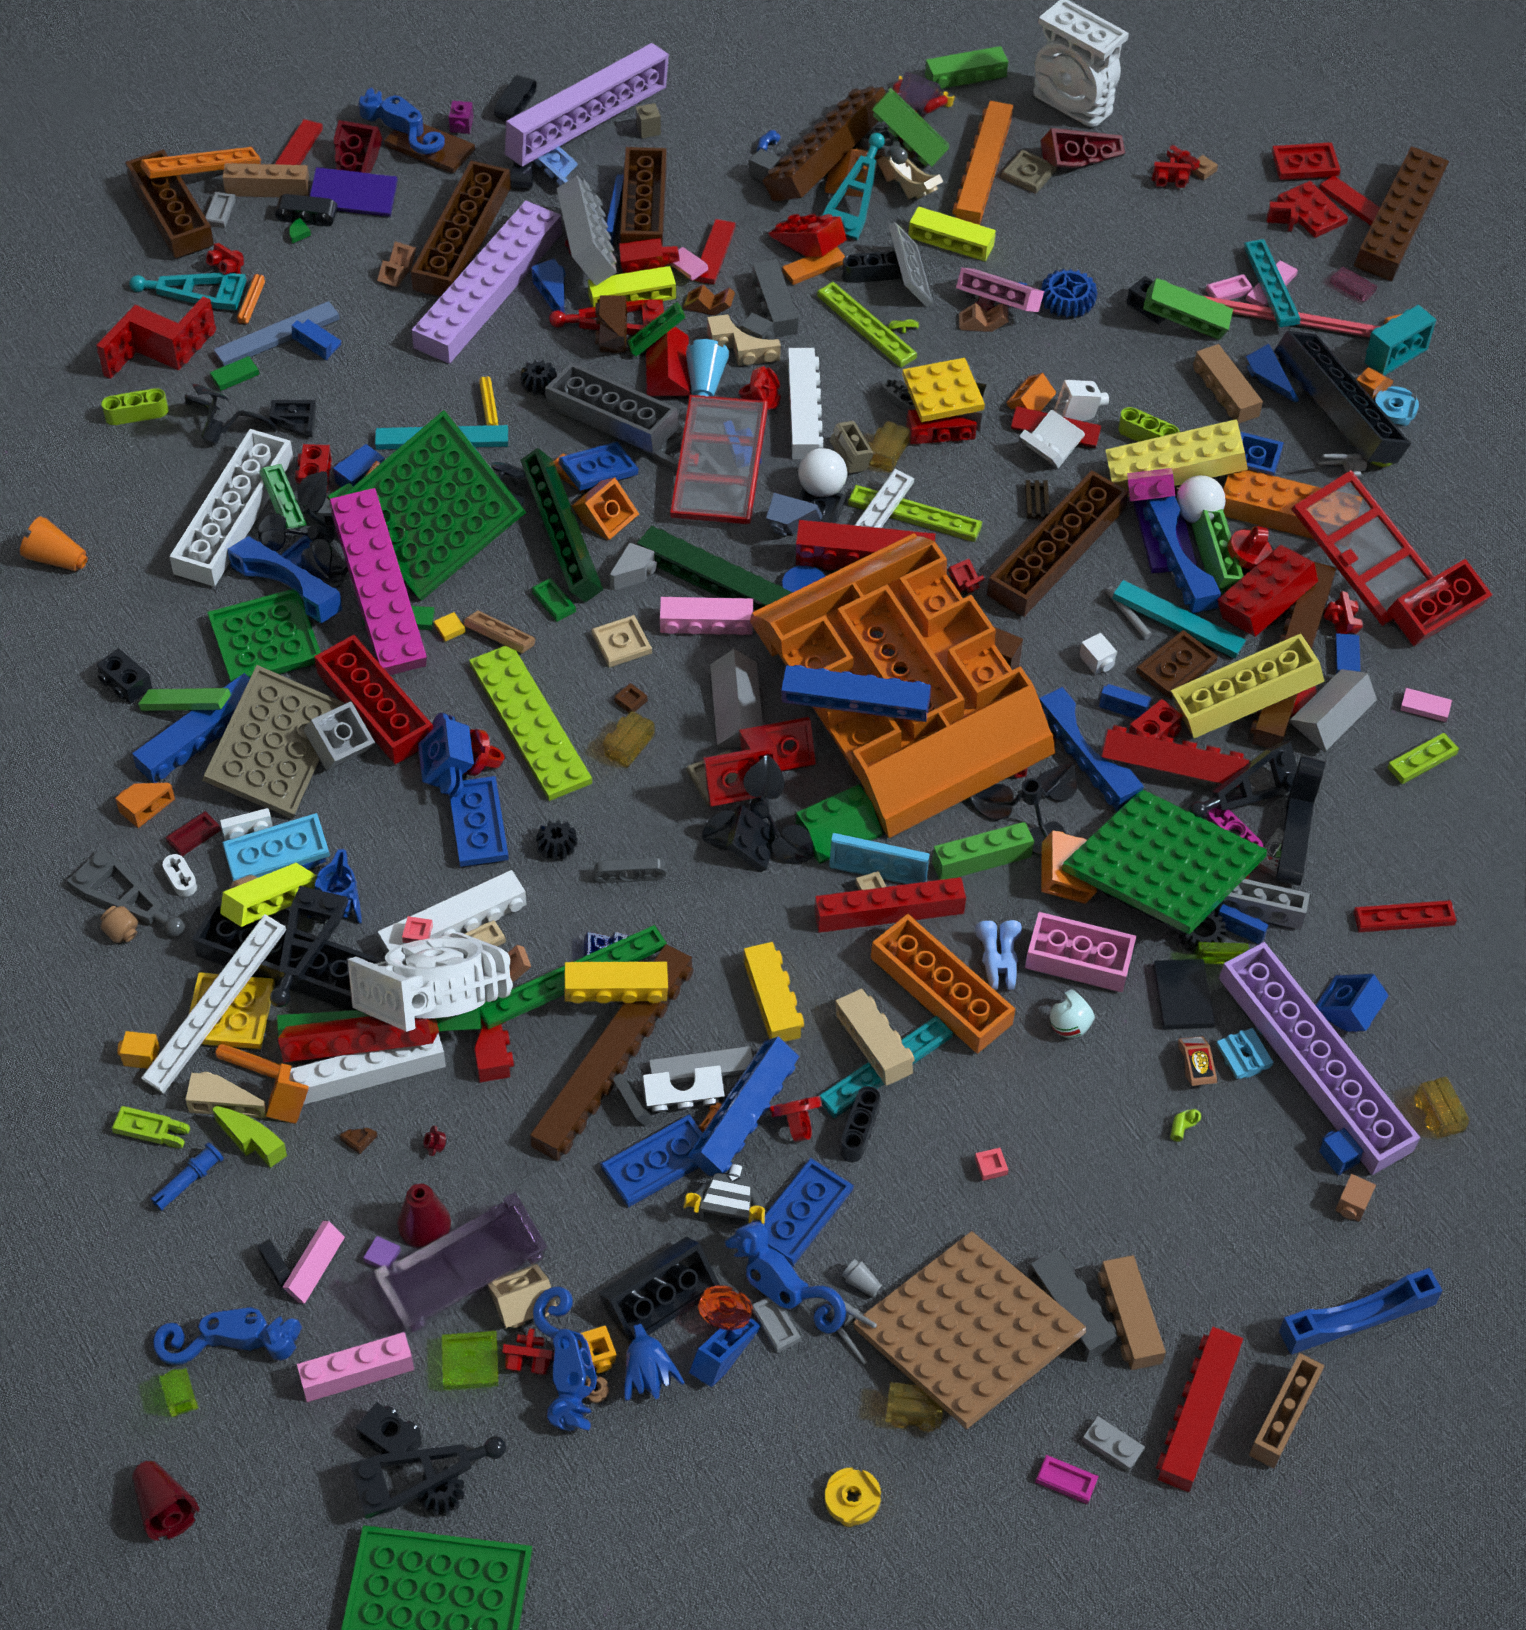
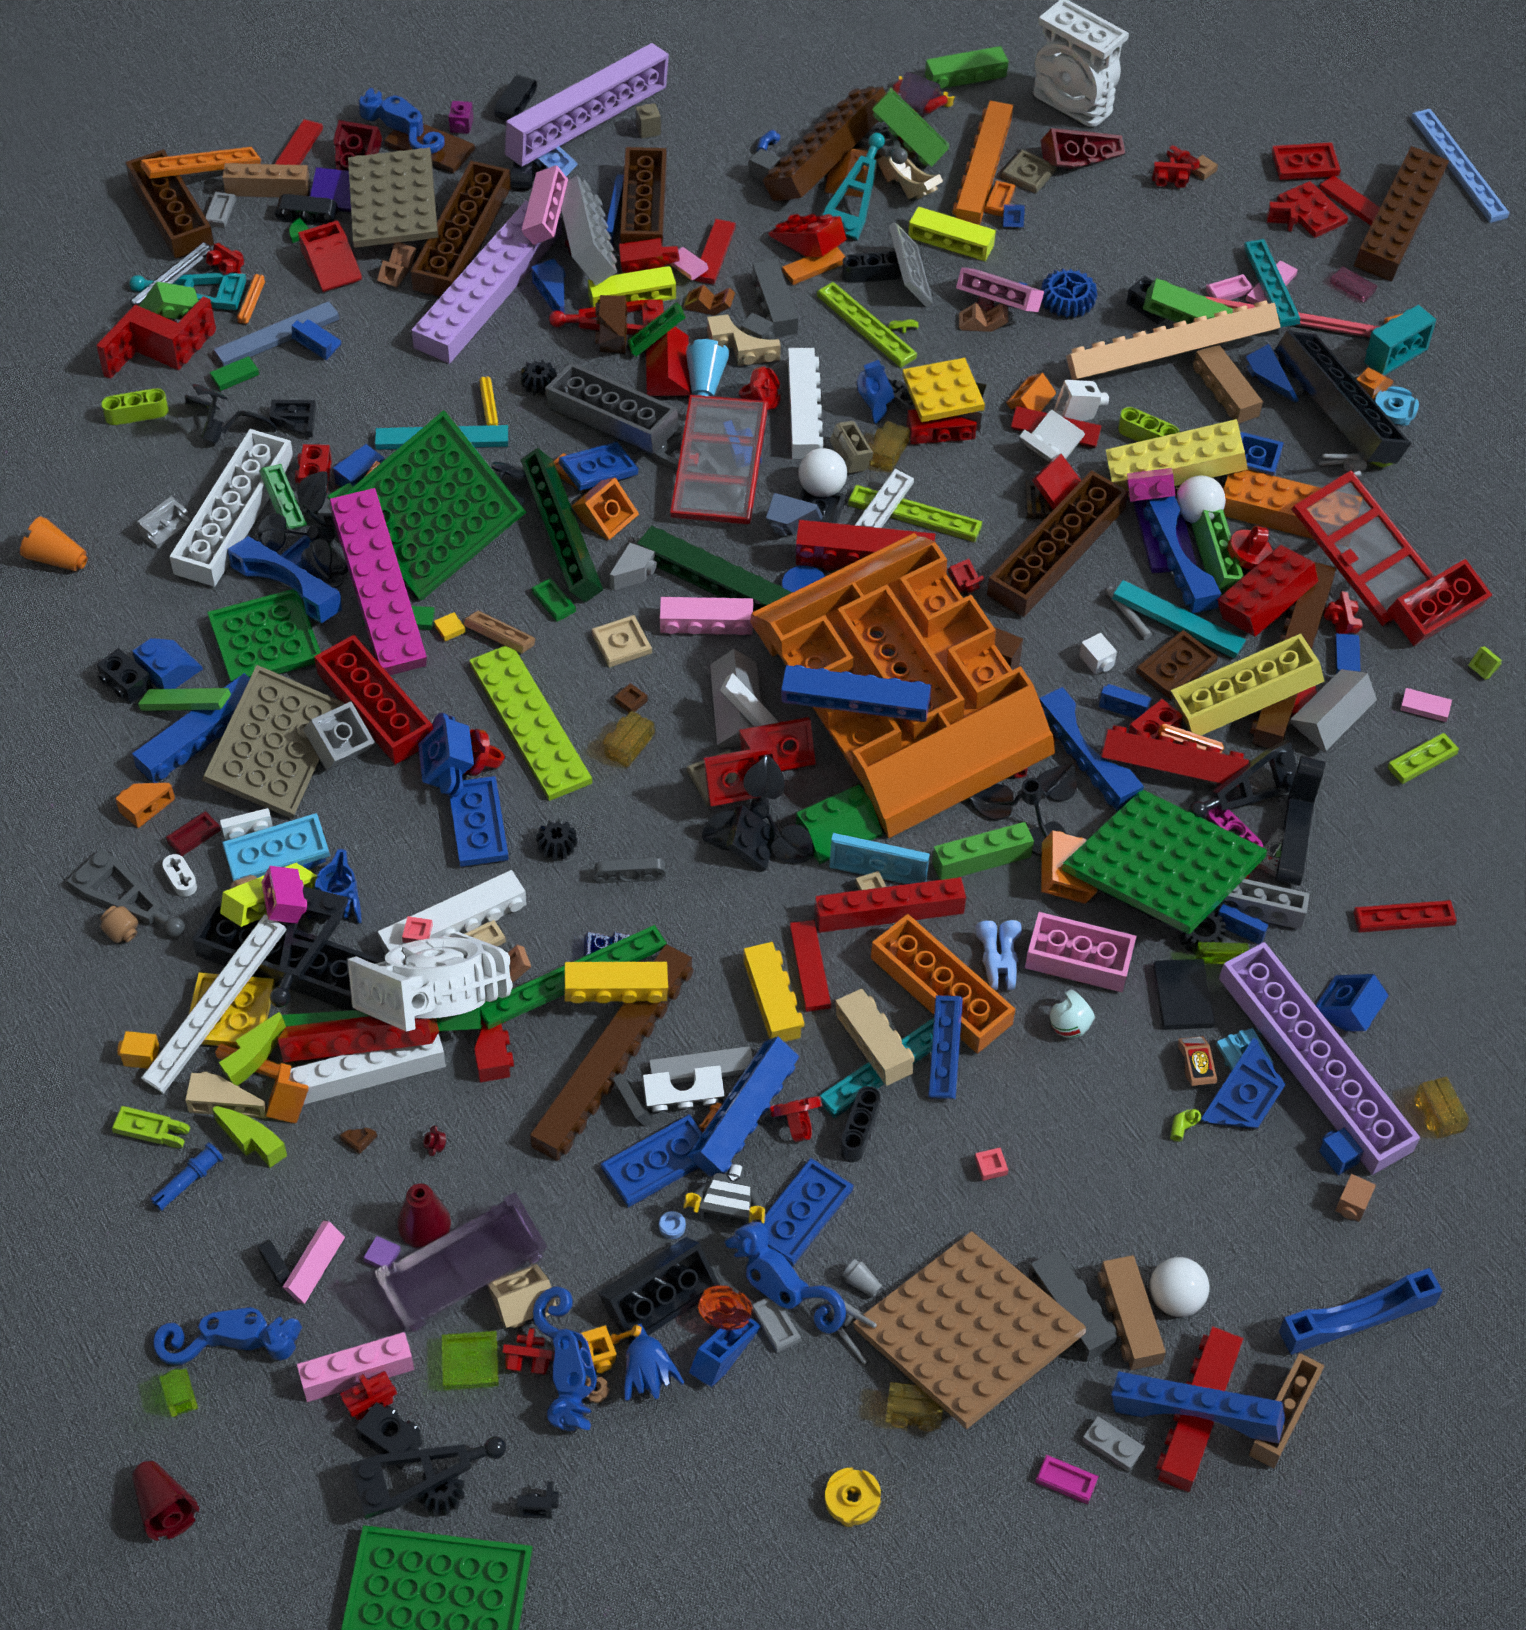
(163, 522): none -> light grey hinge
(166, 663): none -> blue slope
(170, 300): none -> bright green slope
(176, 271): none -> axle
(253, 1050): none -> lime slope
(283, 894): none -> dark pink brick
(329, 255): none -> red slope
(367, 1393): none -> red hips
(392, 197): none -> dark tan plate
(535, 1506): none -> black bracket
(544, 205): none -> bright pink brick
(636, 1330): none -> light orange hinge
(672, 1225): none -> light blue tile
(746, 702): none -> white tile
(810, 965): none -> red tile
(875, 389): none -> blue piece
(945, 1047): none -> blue tile
(1000, 195): none -> orange tile
(1013, 215): none -> blue tile
(1056, 480): none -> red tile
(1151, 1396): none -> blue arch
(1173, 341): none -> light nougat brick
(1179, 1286): none -> white piece
(1180, 735): none -> orange axle
(1246, 1092): none -> blue wing
(1460, 165): none -> light blue tile
(1485, 662): none -> lime tile

